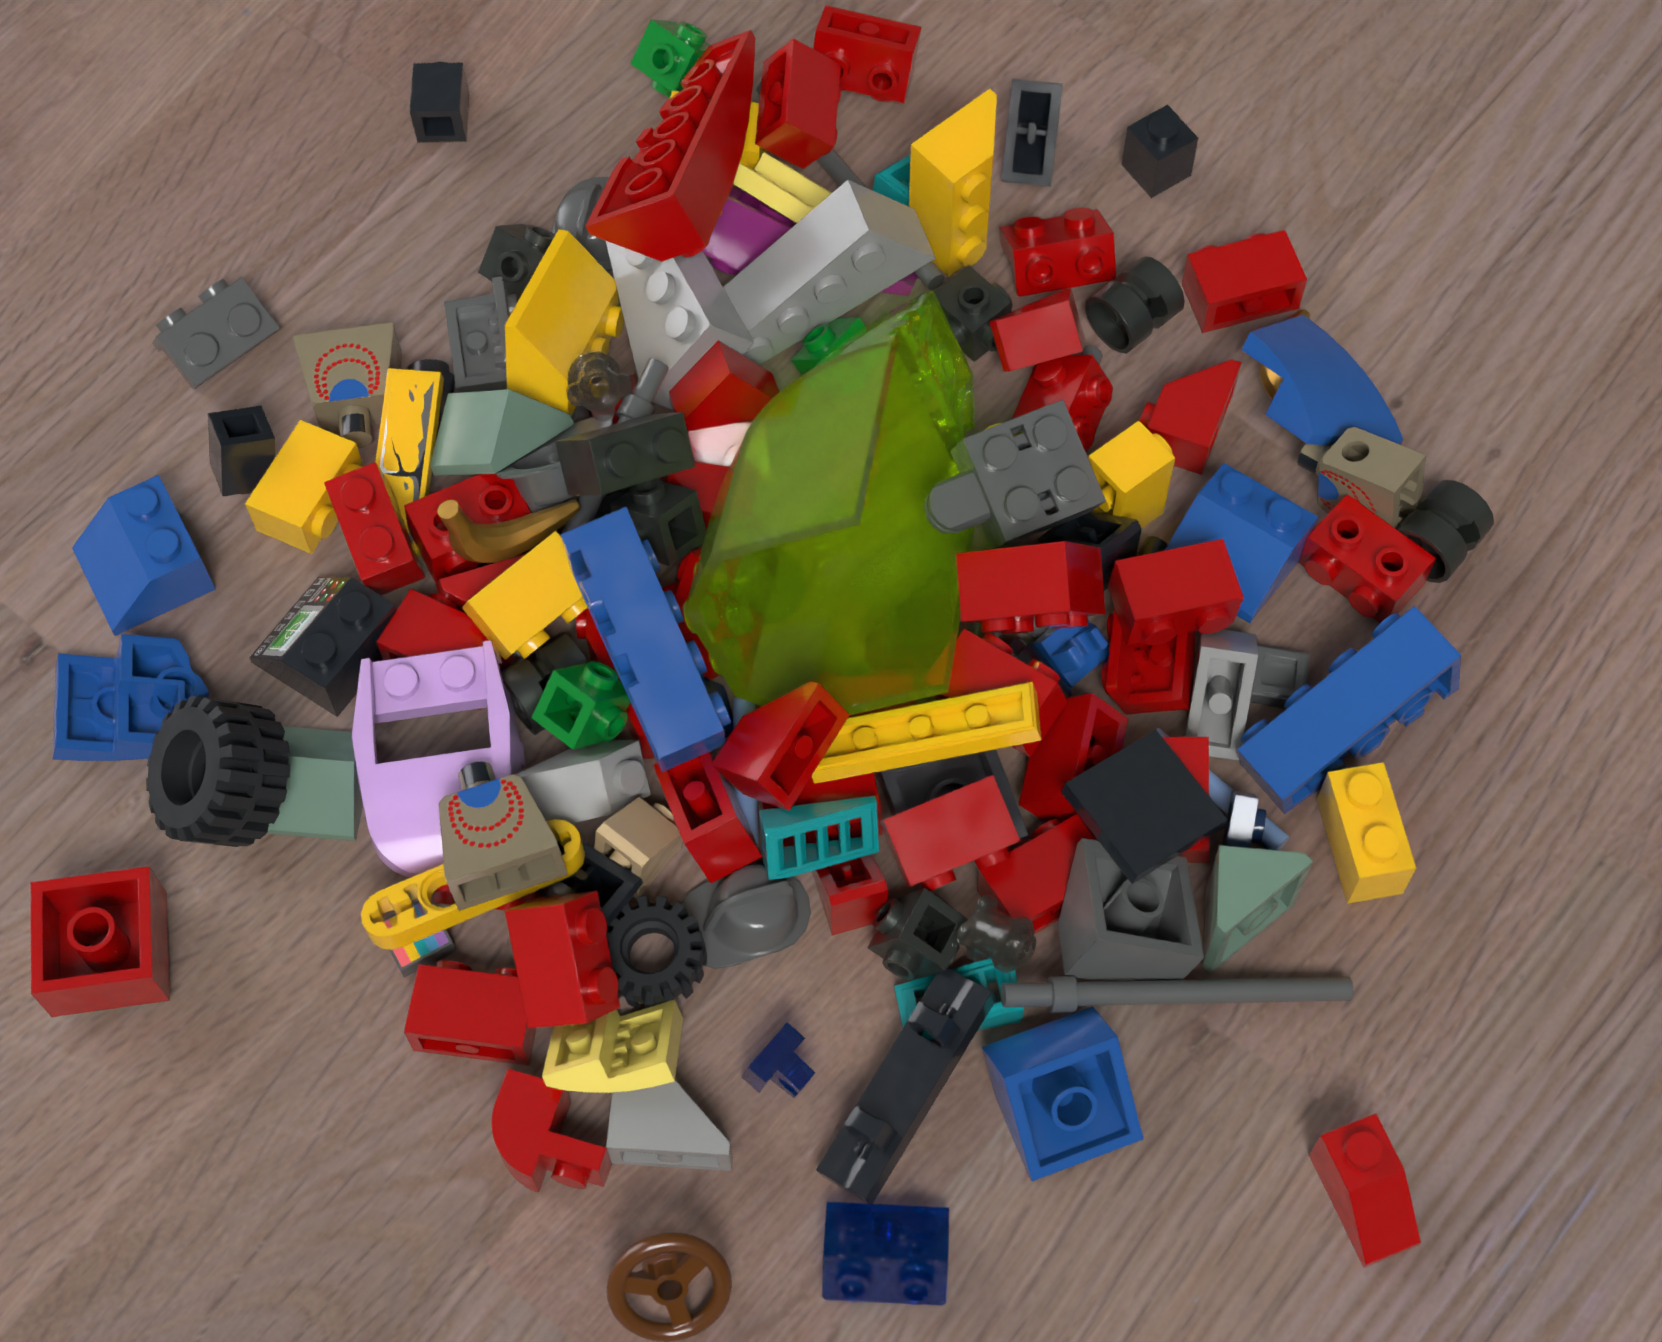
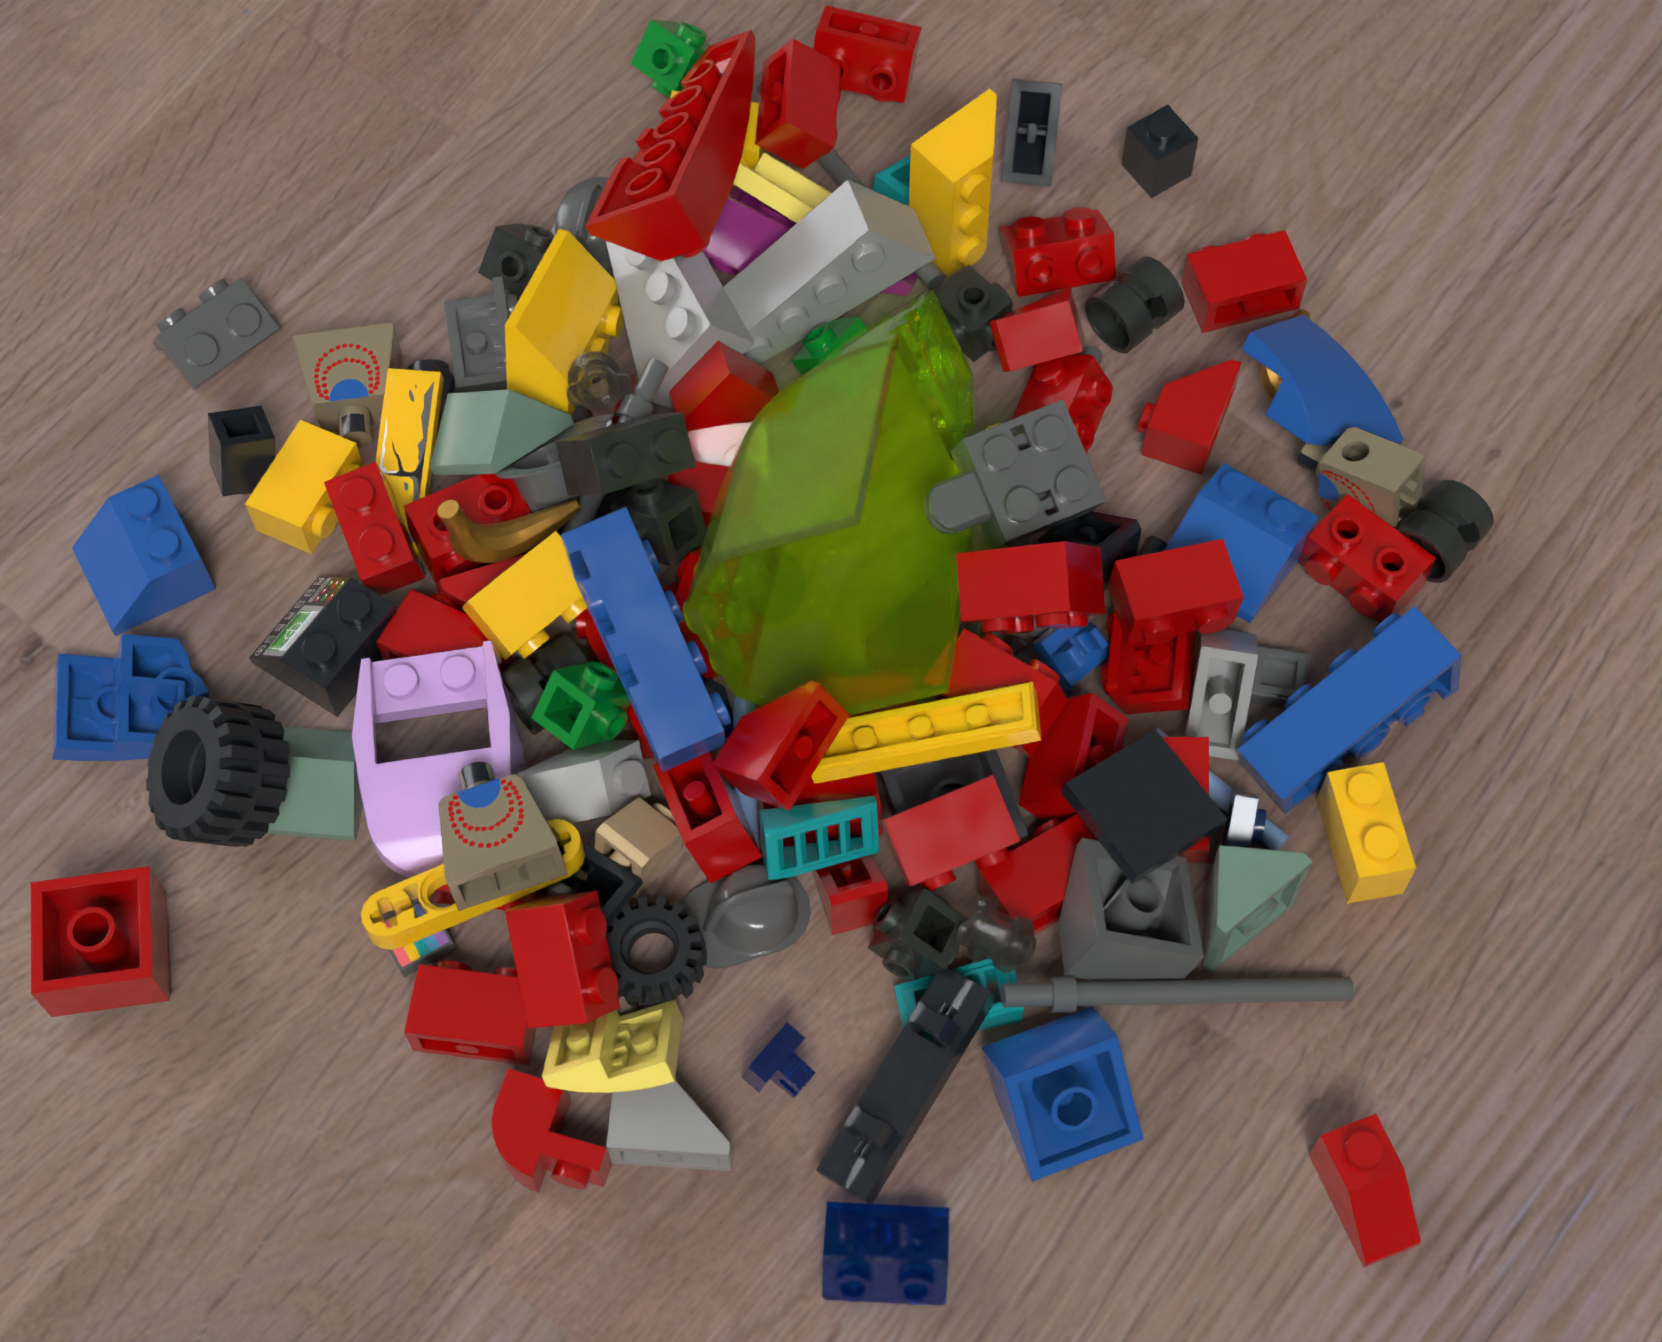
(439, 102): black brick -> none
(666, 1271): reddish brown piece -> none
(1134, 474): yellow brick -> none

